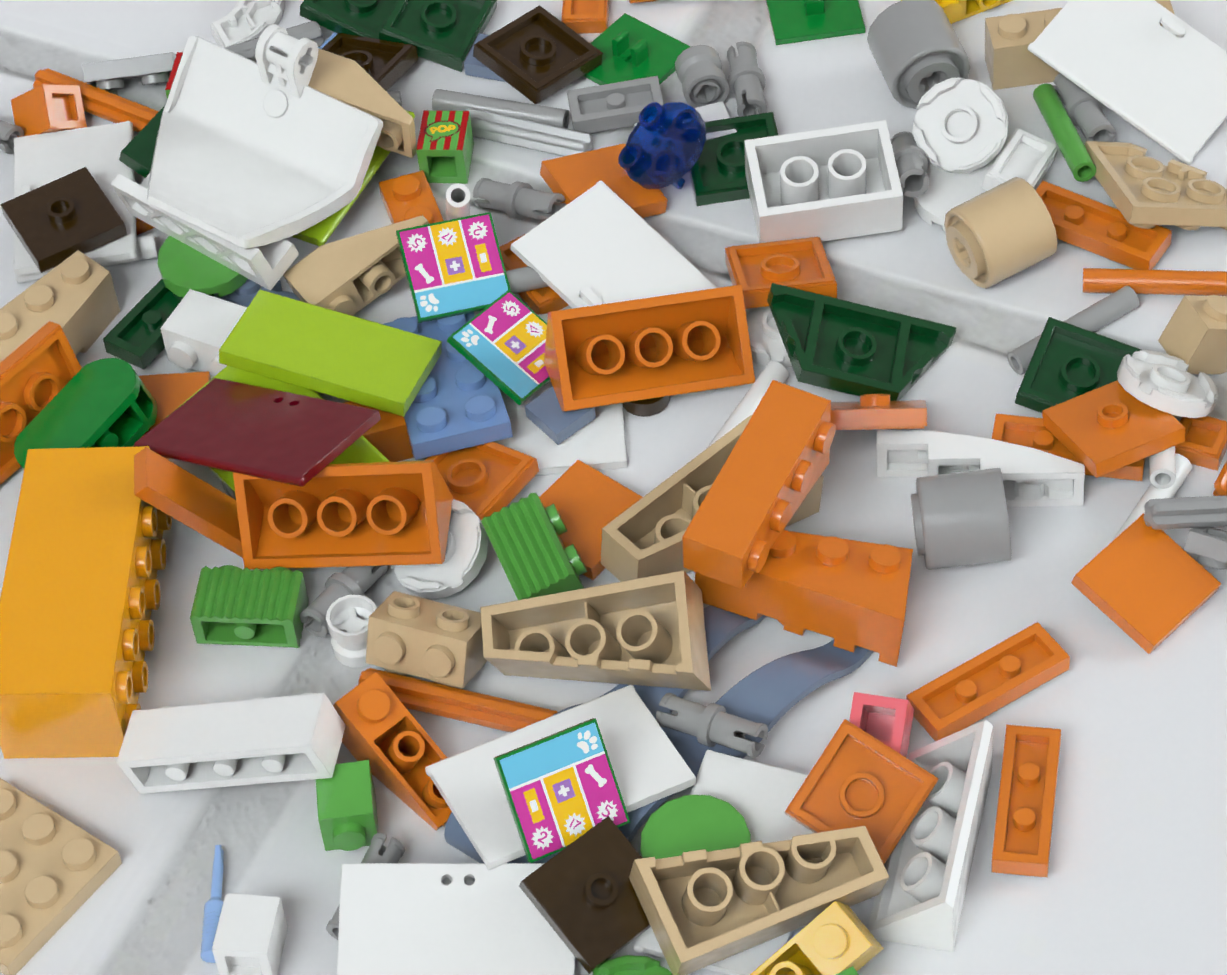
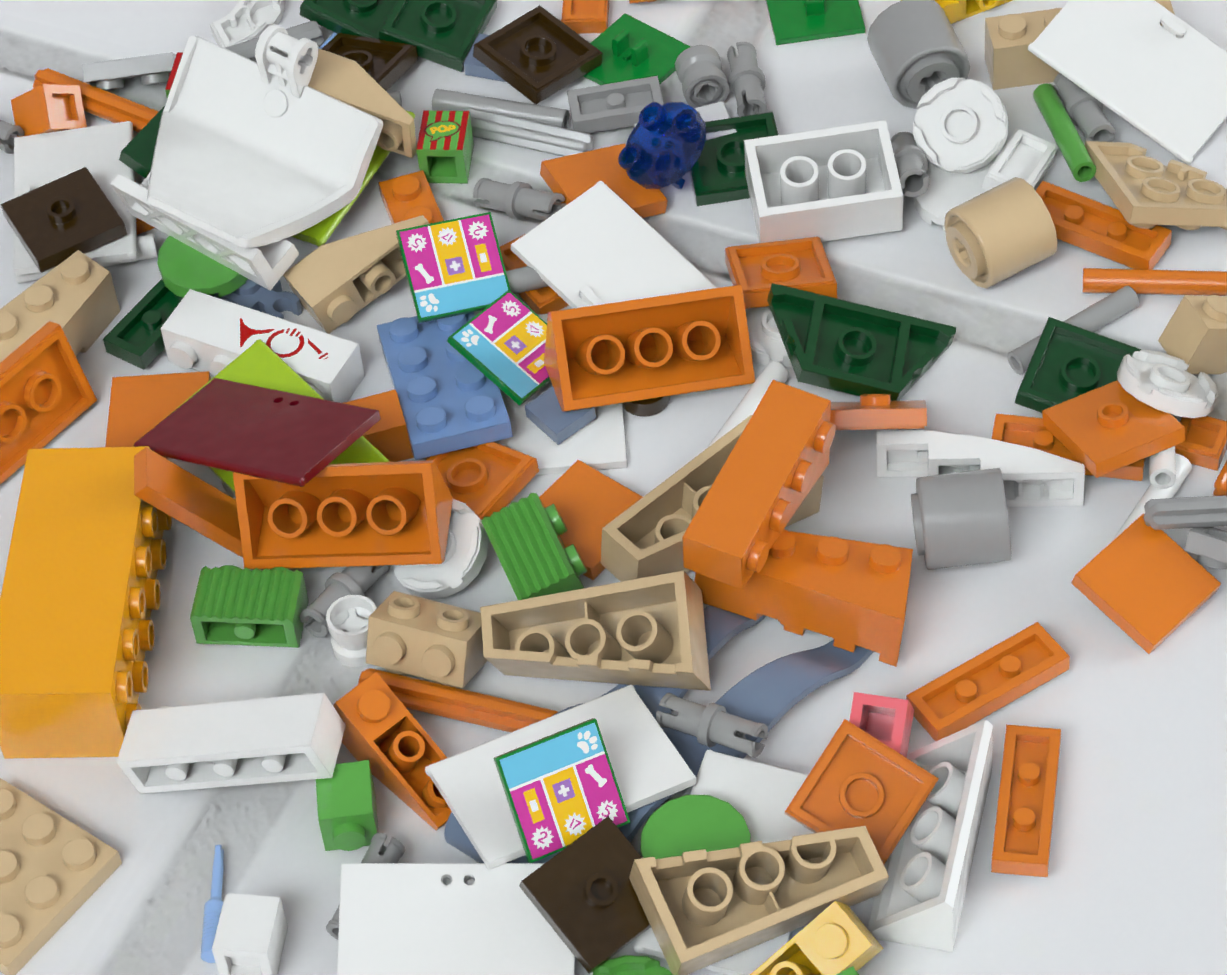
(96, 408): green brick -> none
(330, 352): lime tile -> none
(457, 201): white piece -> none

